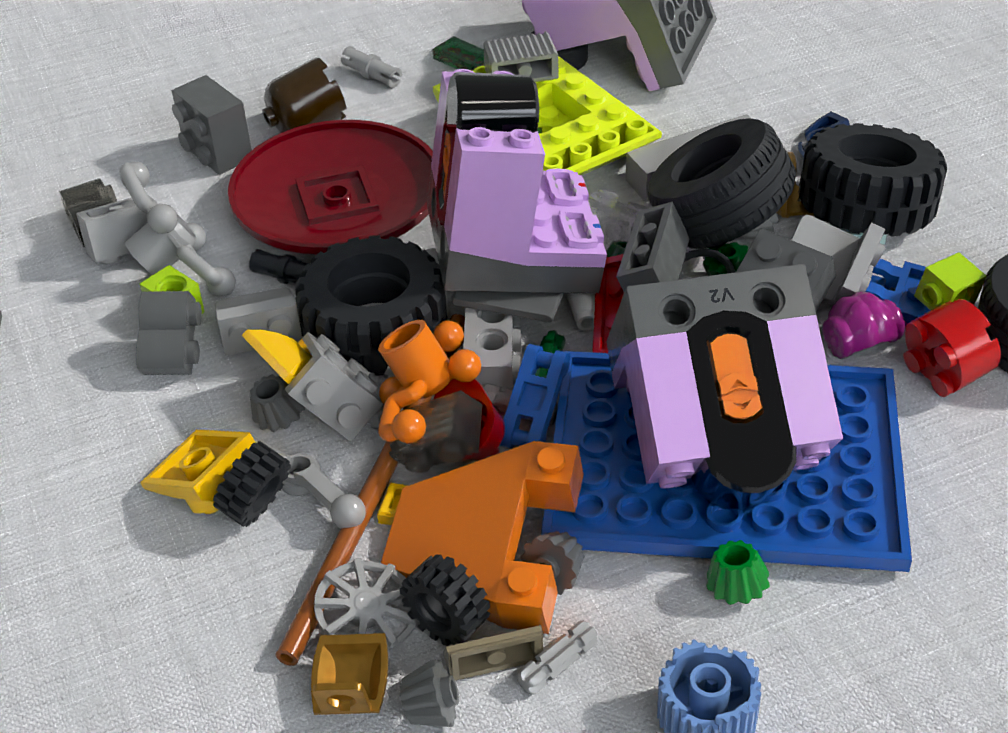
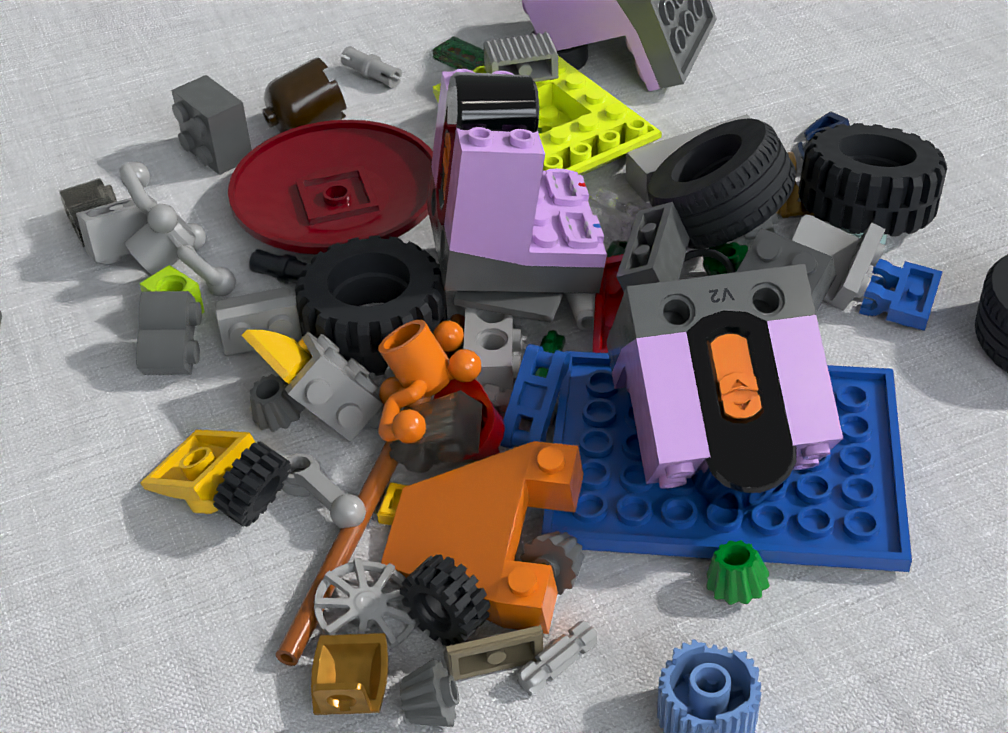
(861, 323): magenta hair -> none
(950, 280): lime brick -> none
(951, 346): red brick -> none

